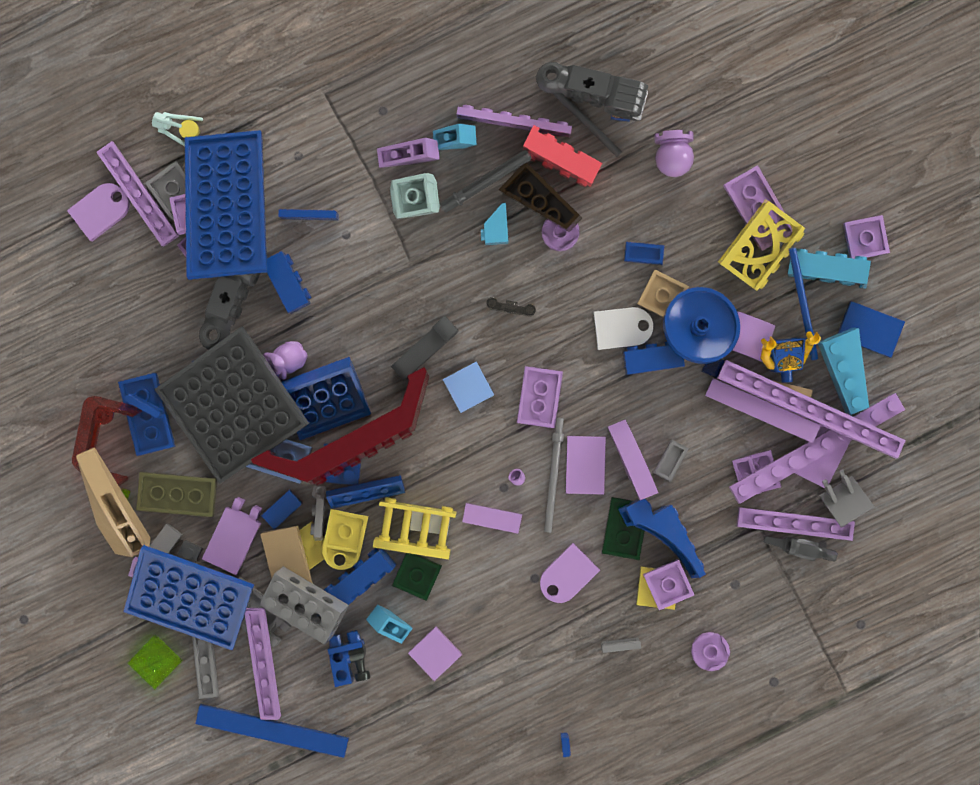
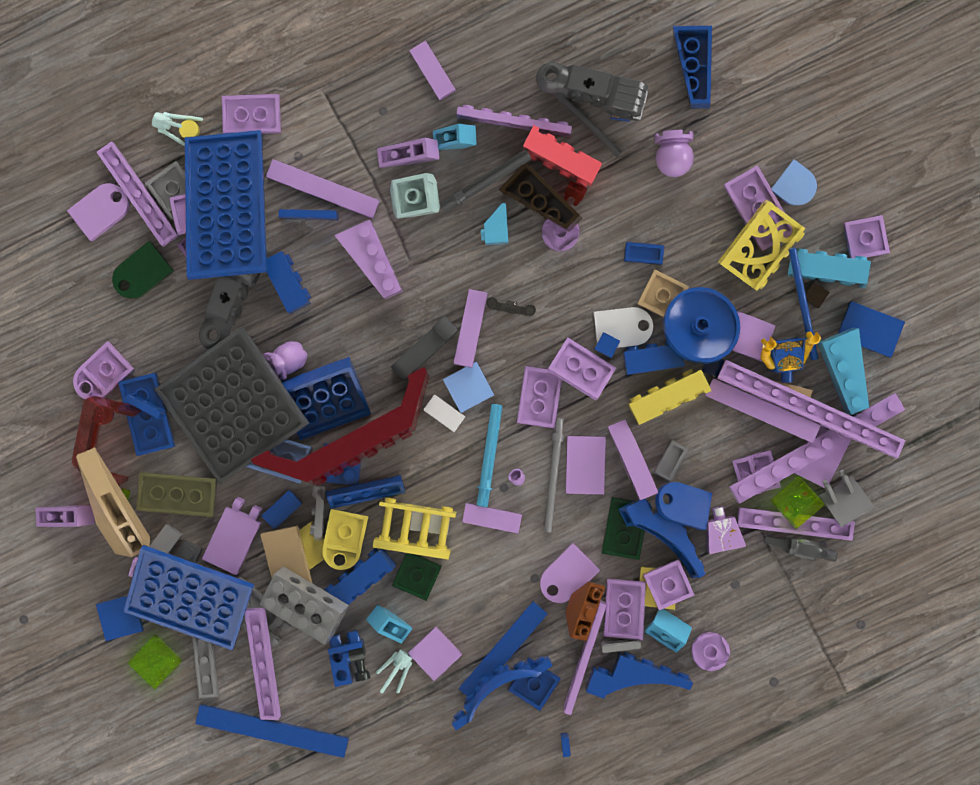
(64, 516): none -> lavender slope
(102, 372): none -> lavender tile
(116, 622): none -> blue tile
(142, 270): none -> dark green tile
(251, 113): none -> lavender tile
(322, 188): none -> lavender tile
(370, 256): none -> lavender wedge
(401, 661): none -> light aqua plant
(432, 70): none -> lavender tile
(444, 413): none -> white tile
(470, 328): none -> lavender tile
(489, 455): none -> medium azure axle
(499, 677): none -> blue piece
(505, 646): none -> blue tile
(535, 689): none -> blue tile
(576, 191): none -> clear red tile
(581, 369): none -> lavender plate
(583, 609): none -> dark orange slope
(583, 660): none -> lavender tile
(607, 345): none -> blue tile
(625, 609): none -> lavender tile
(630, 672): none -> blue arch
(668, 396): none -> light yellow wedge
(669, 630): none -> medium azure panel
(685, 506): none -> blue tile
(695, 55): none -> blue wedge
(723, 533): none -> lavender torso
(795, 185): none -> light blue tile
(797, 502): none -> clear neon green tile
(816, 294): none -> dark brown tile

